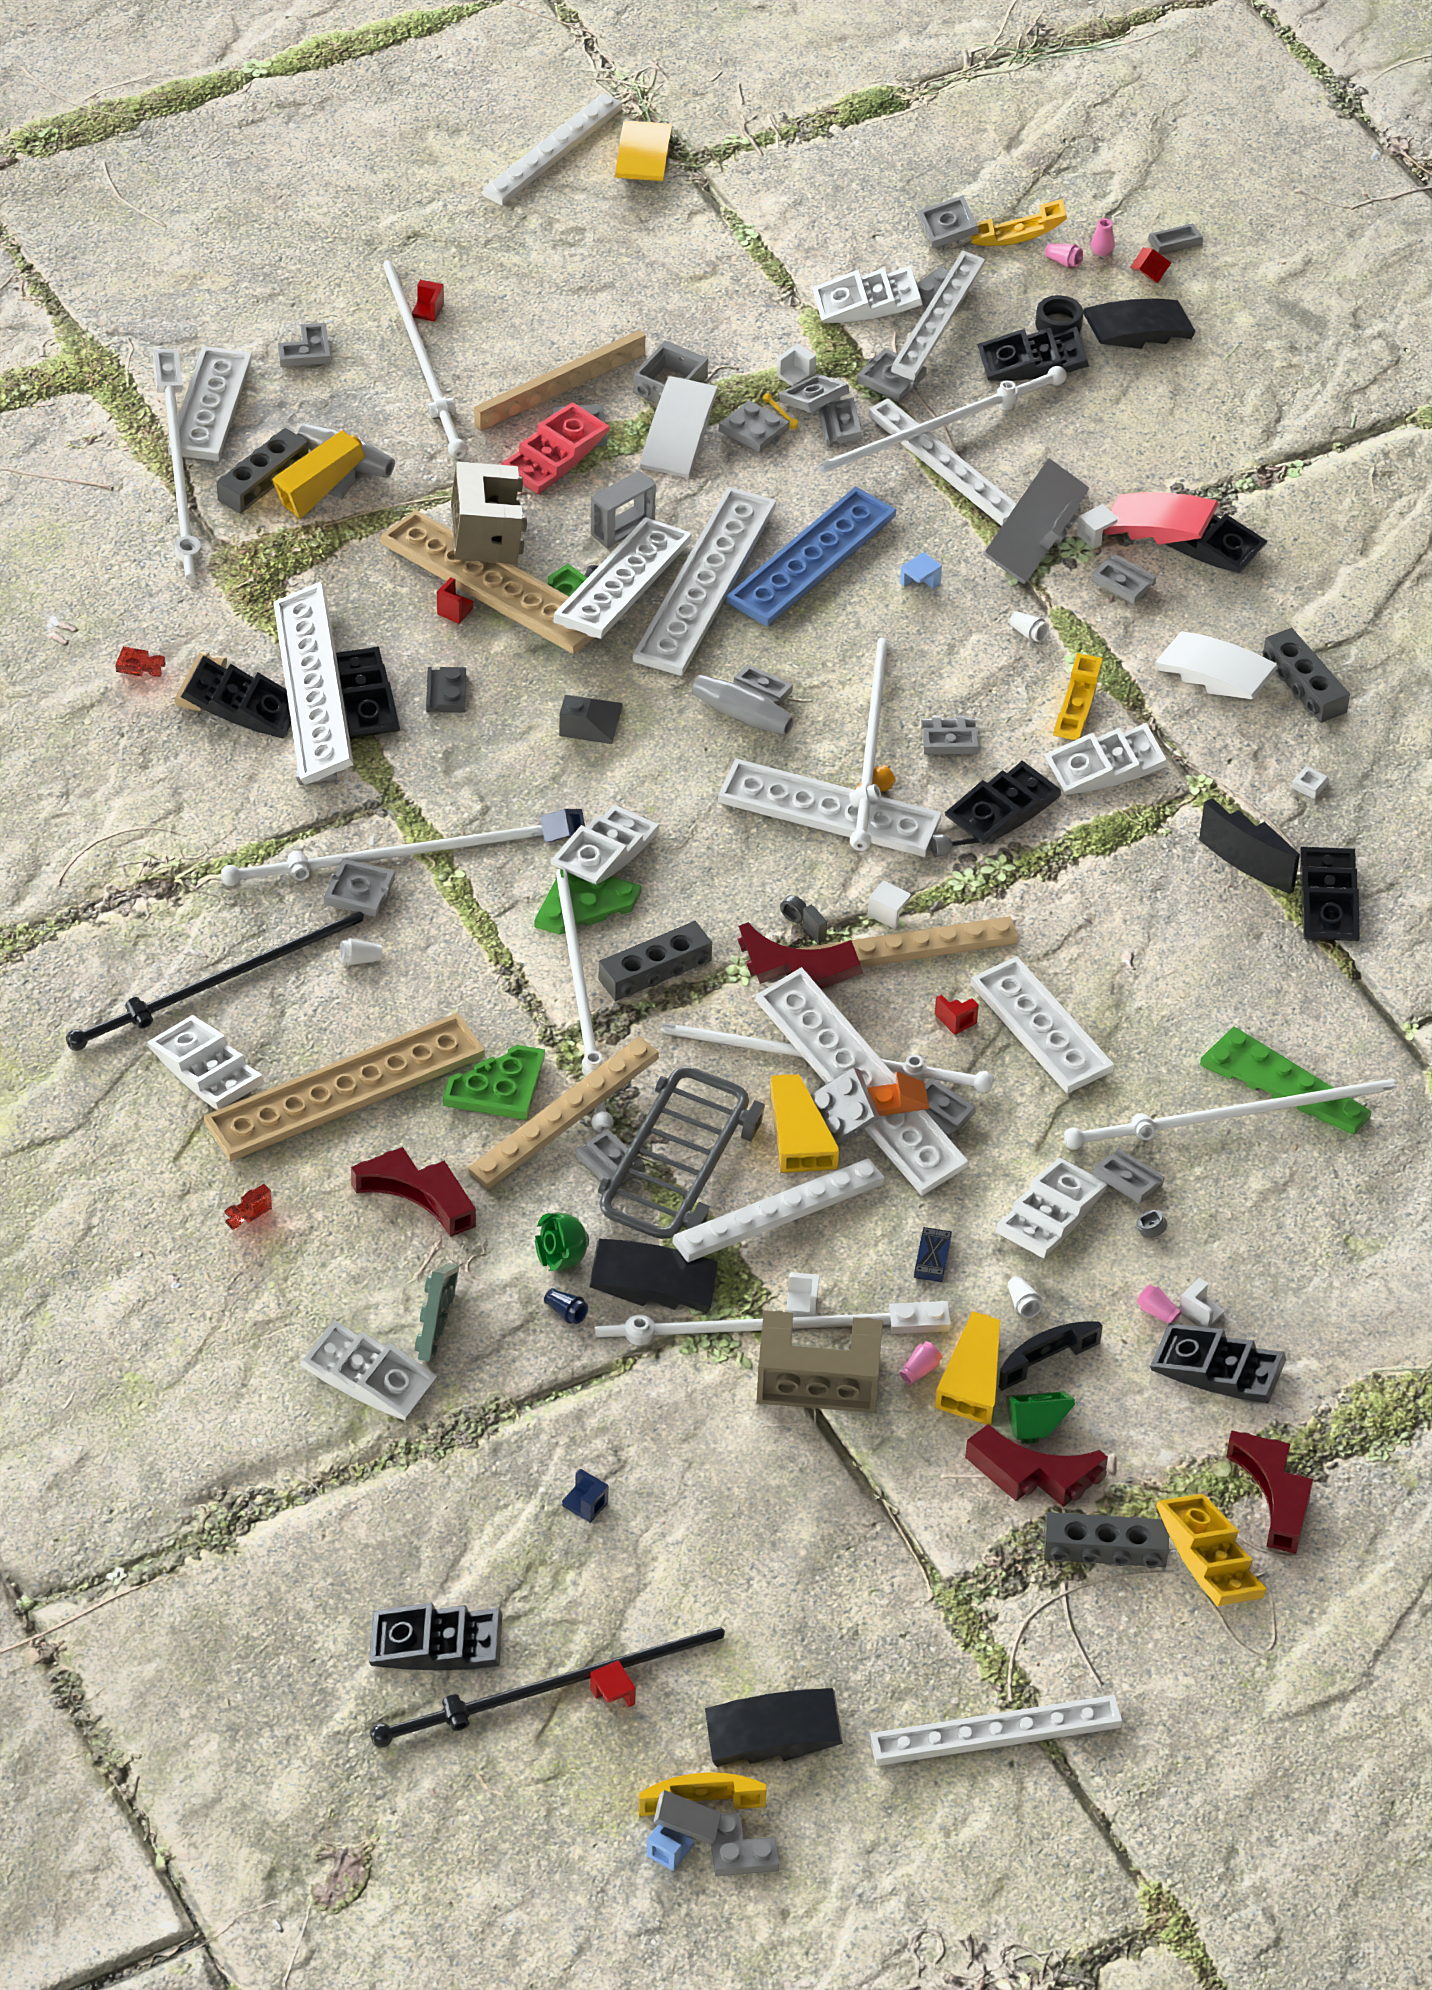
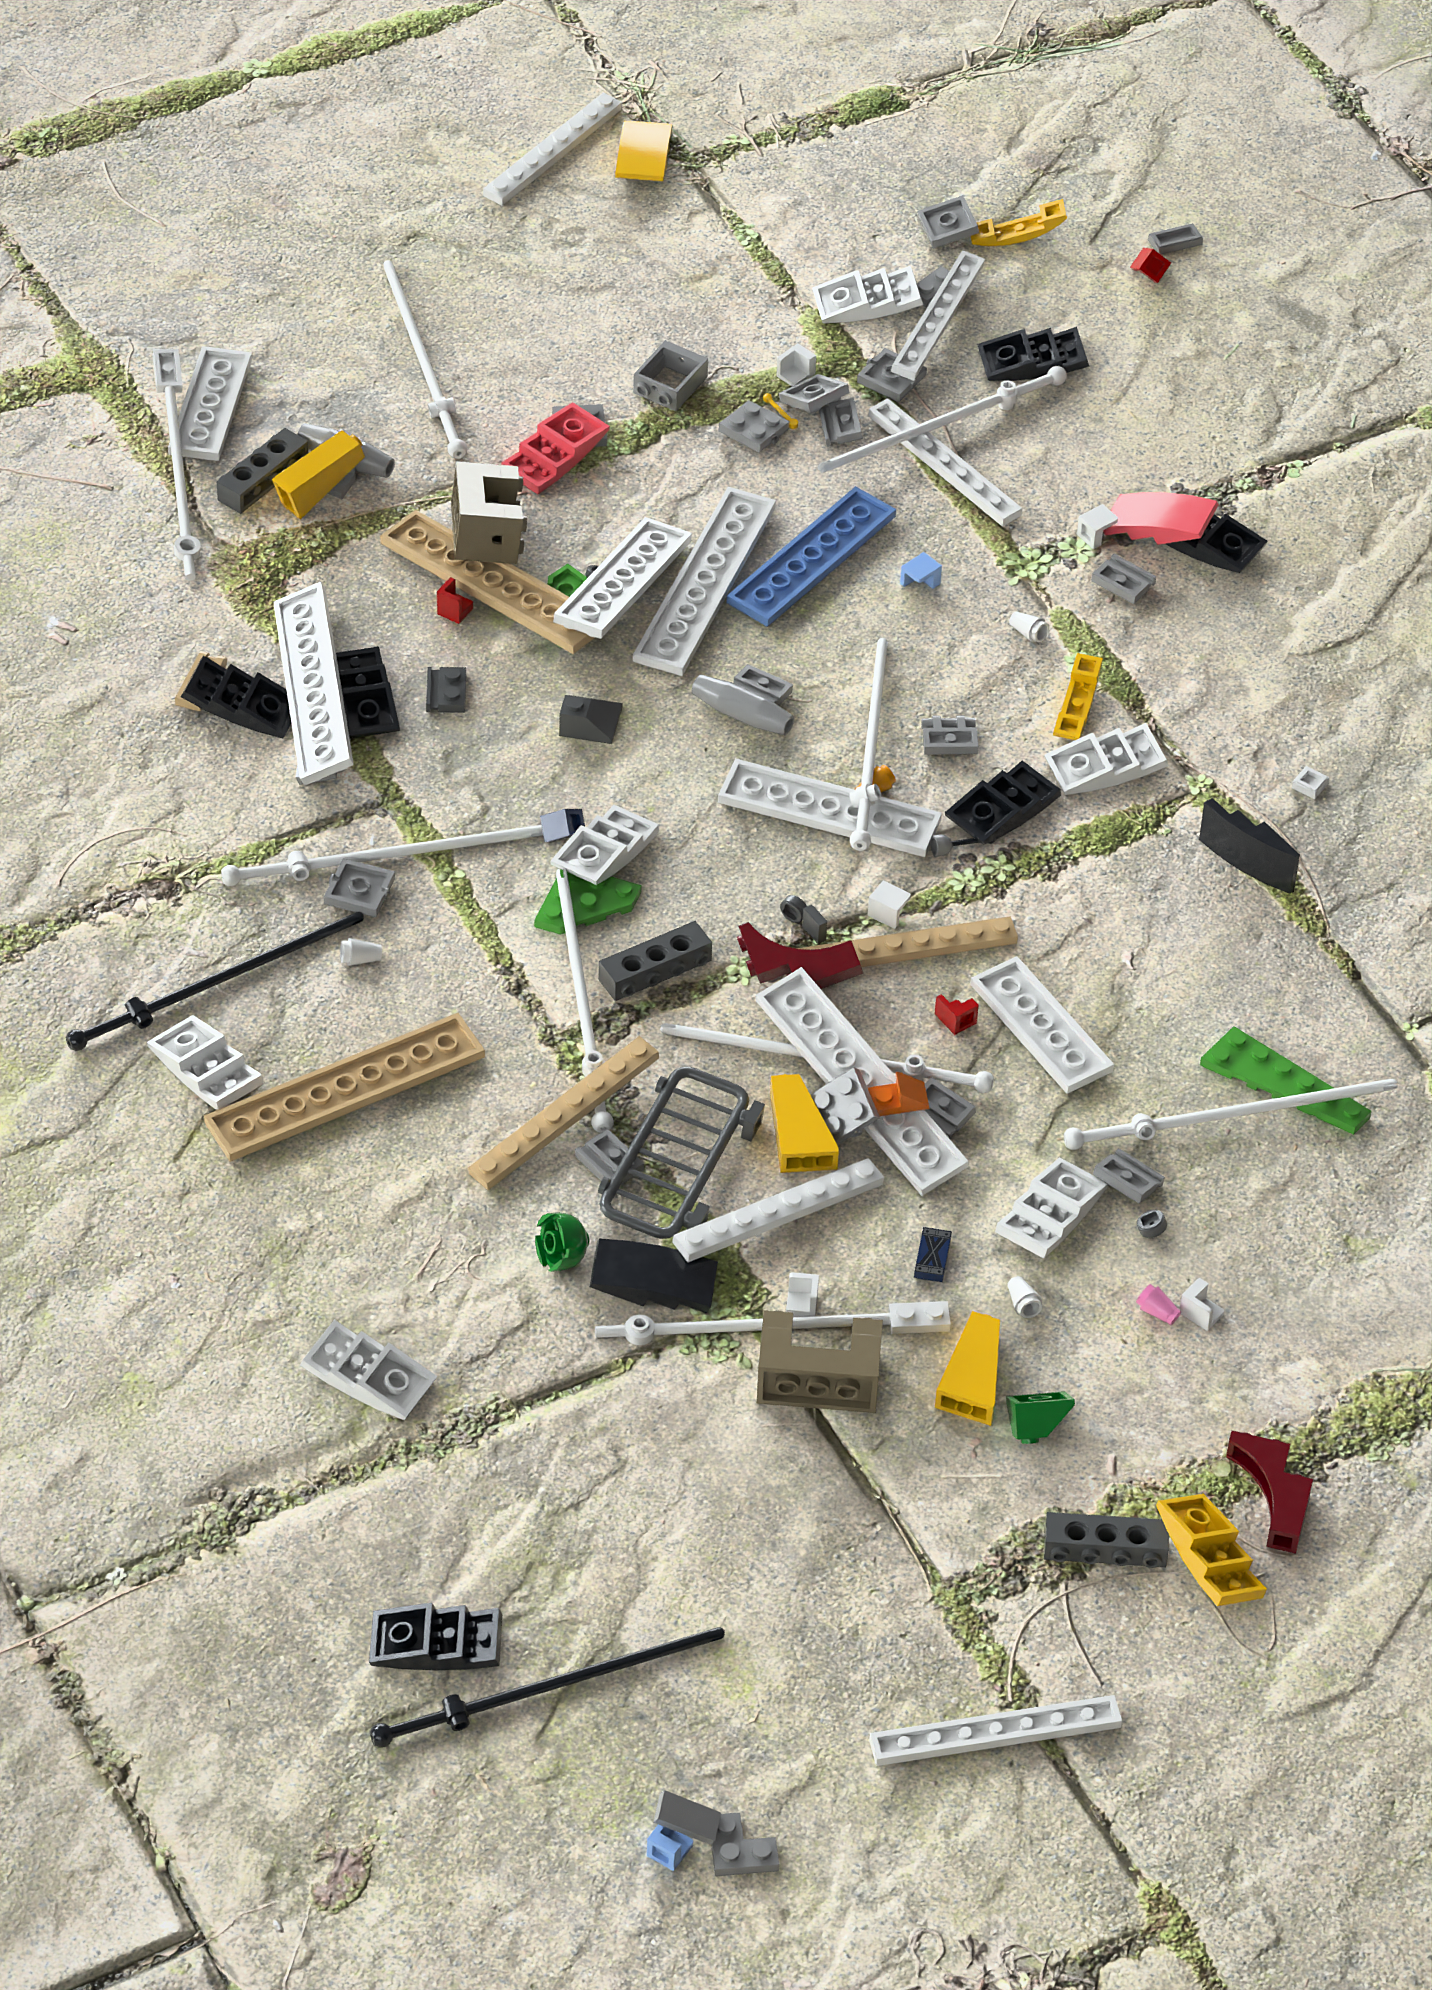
(136, 661): clear red plate -> none
(252, 1205): clear red plate -> none
(310, 351): light grey plate -> none
(429, 300): red panel -> none
(431, 1187): dark red arch -> none
(441, 1292): sand green plate -> none
(498, 1085): bright green plate -> none
(559, 380): tan plate -> none
(567, 1306): dark blue cone -> none
(587, 1496): dark blue panel -> none
(612, 529): light grey window -> none
(612, 1684): red panel -> none
(678, 427): white slope -> none
(704, 1787): yellow slope -> none
(773, 1726): black slope -> none
(921, 1362): bright pink cone -> none
(1022, 1470): dark red arch -> none
(1037, 521): light grey bracket -> none
(1059, 305): black tyre -> none
(1065, 254): bright pink cone -> none
(1076, 1336): black slope -> none
(1103, 238): bright pink cone -> none
(1138, 321): black slope -> none
(1217, 665): white slope -> none
(1218, 1363): black slope -> none
(1306, 675): dark grey brick -> none
(1329, 893): black slope -> none

